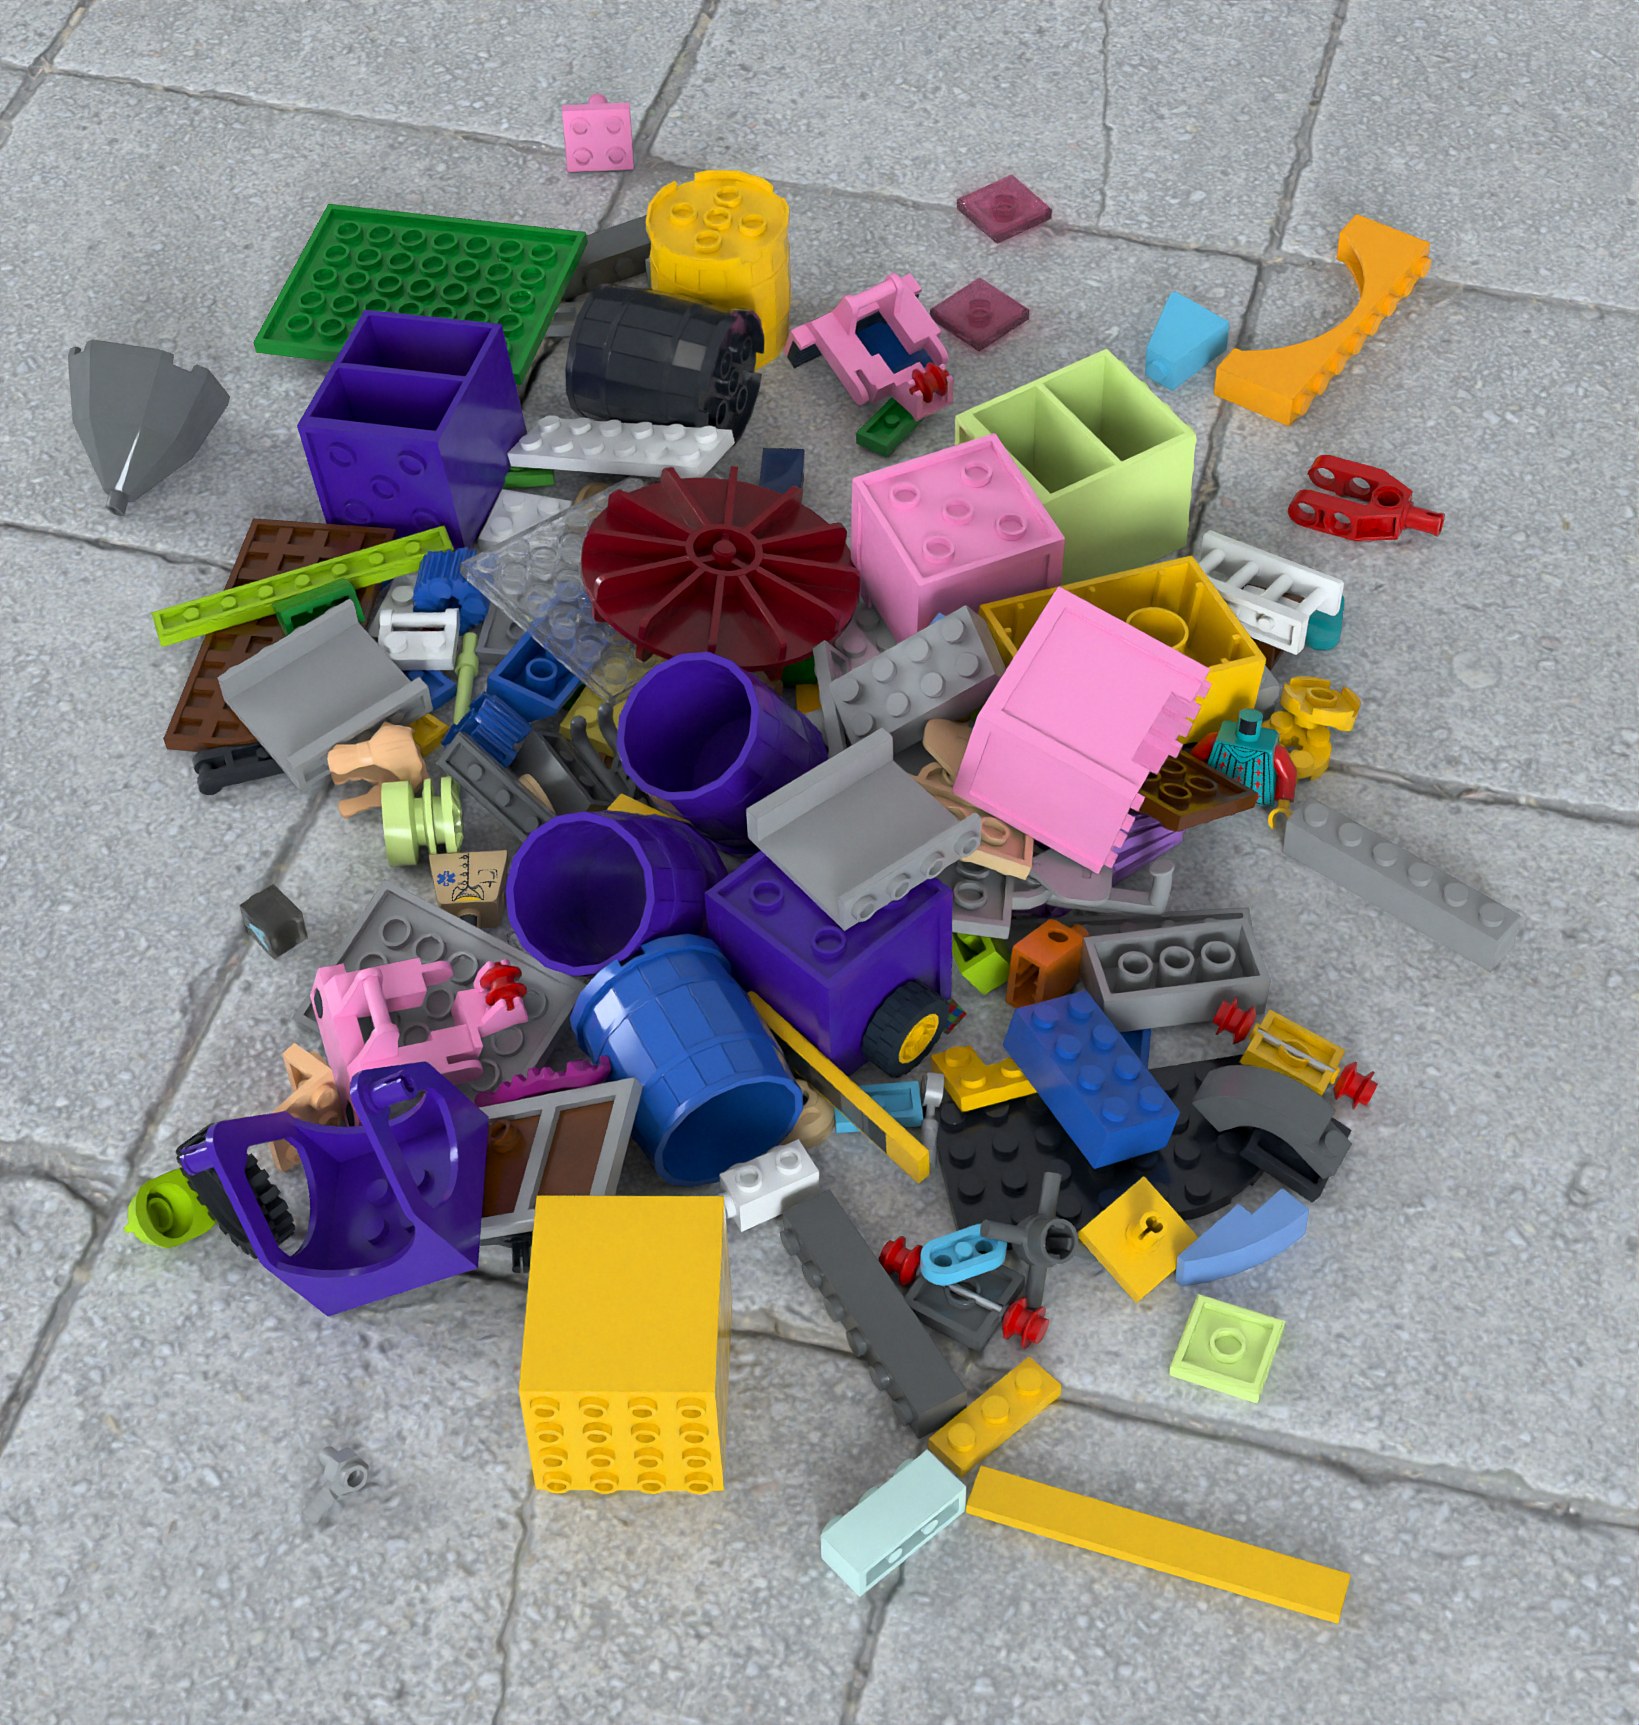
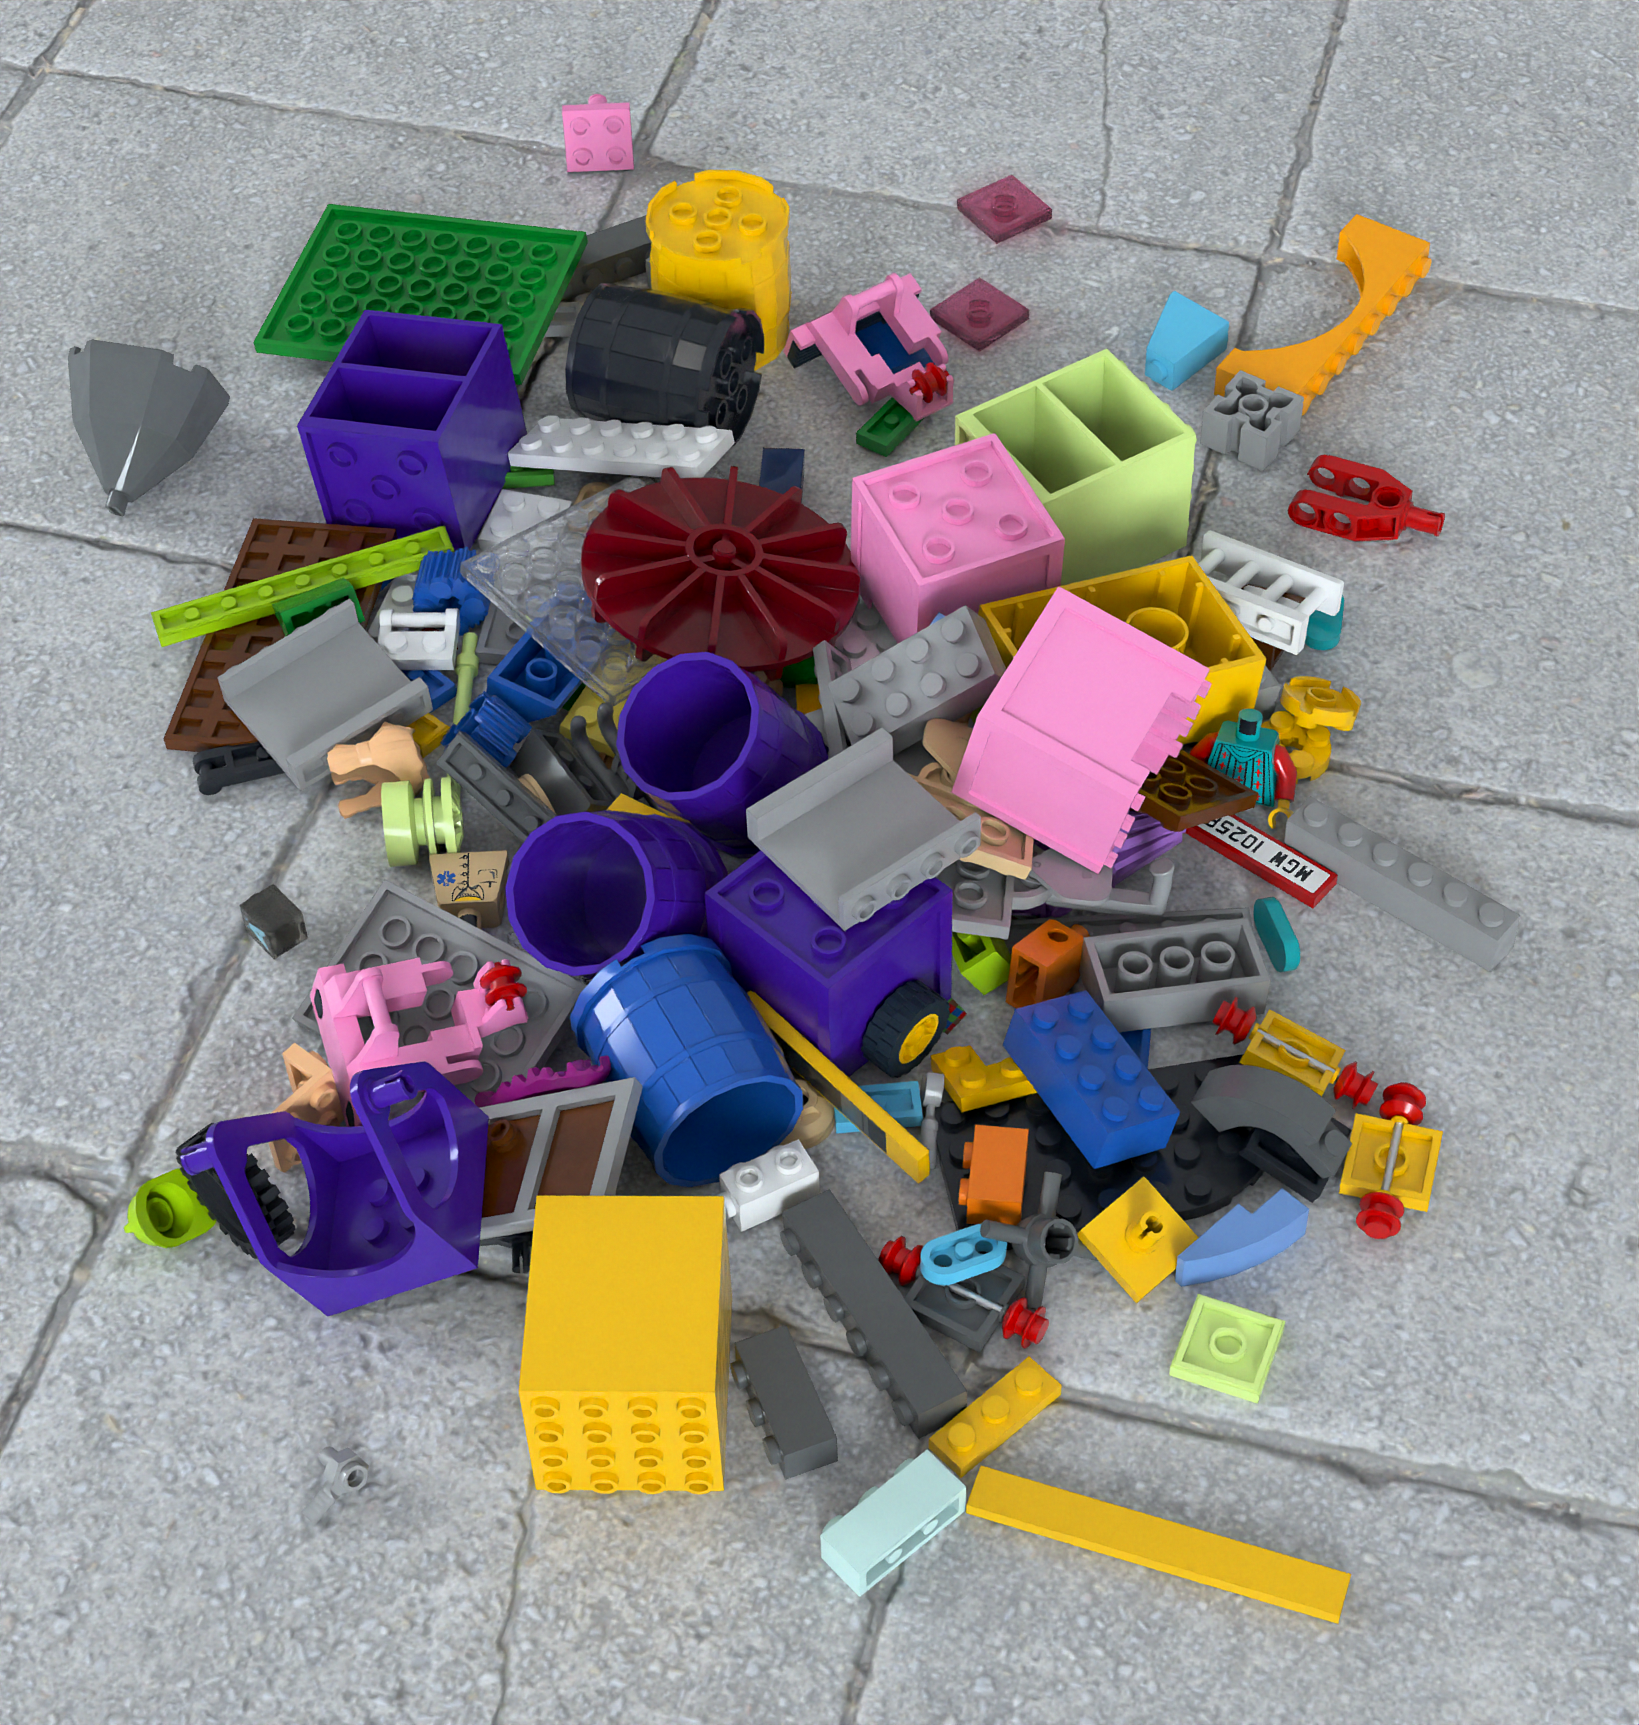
(784, 1403): none -> dark grey brick
(996, 1174): none -> orange brick
(1251, 420): none -> light grey brick
(1266, 858): none -> tile
(1276, 934): none -> teal tile
(1391, 1161): none -> yellow plate

